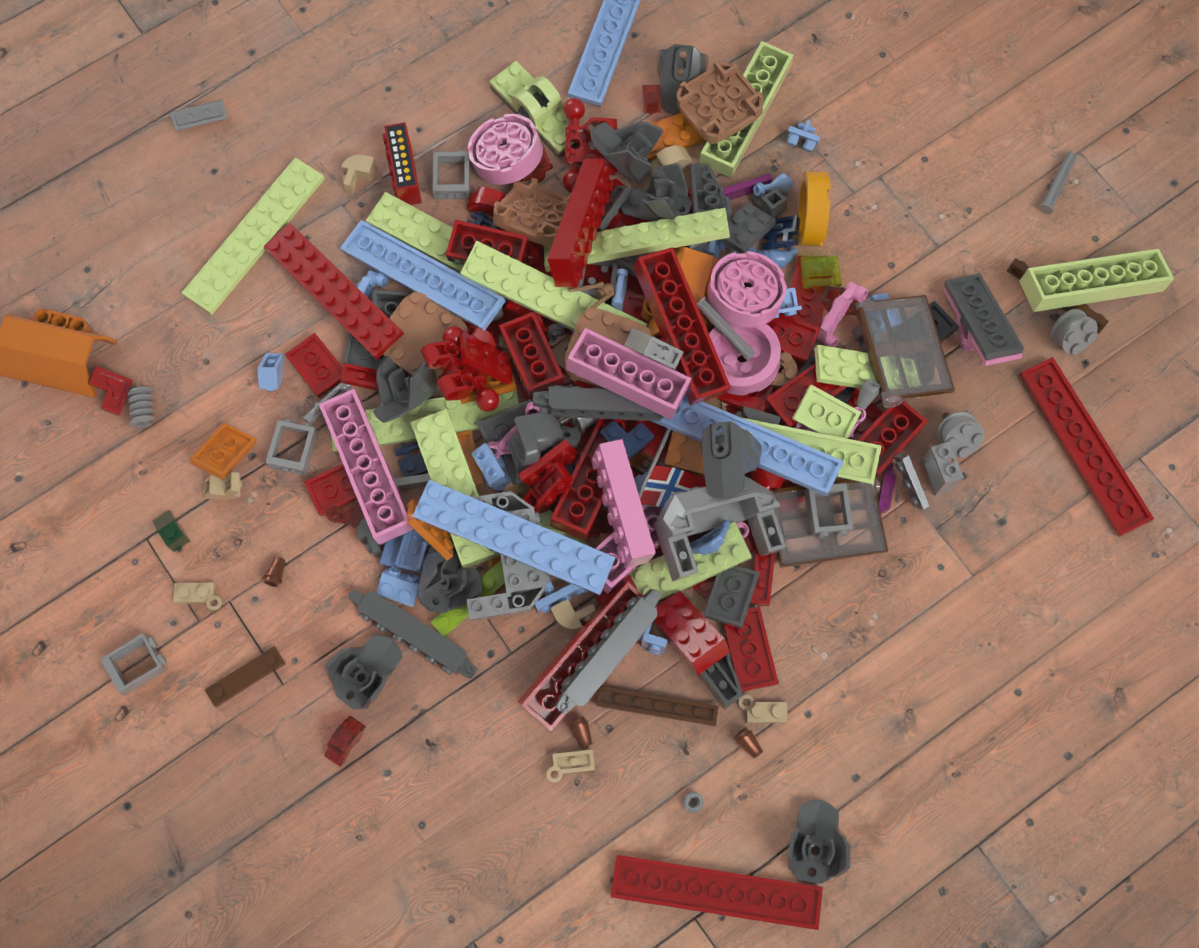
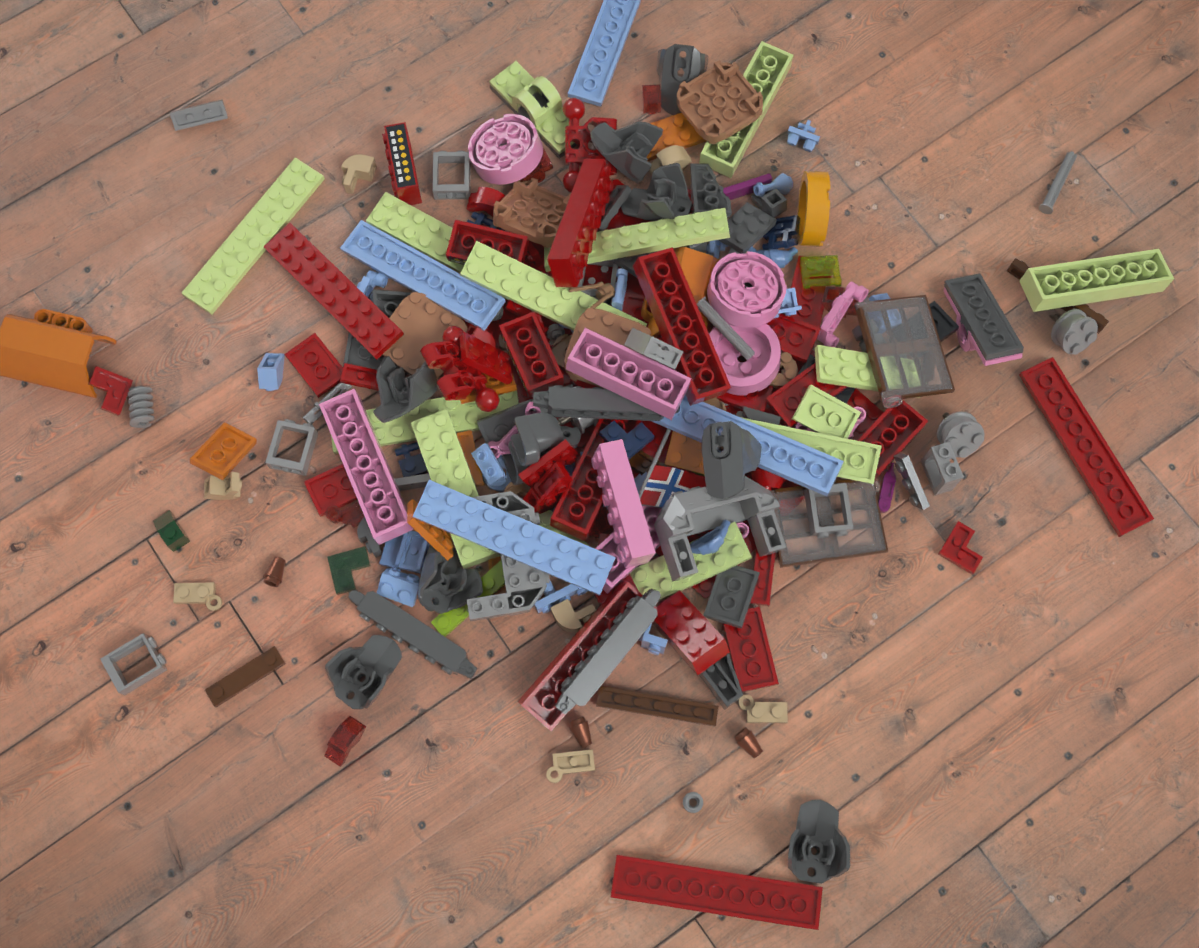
(342, 566): none -> clear green plate
(868, 392): light grey cone -> none
(956, 550): none -> red plate

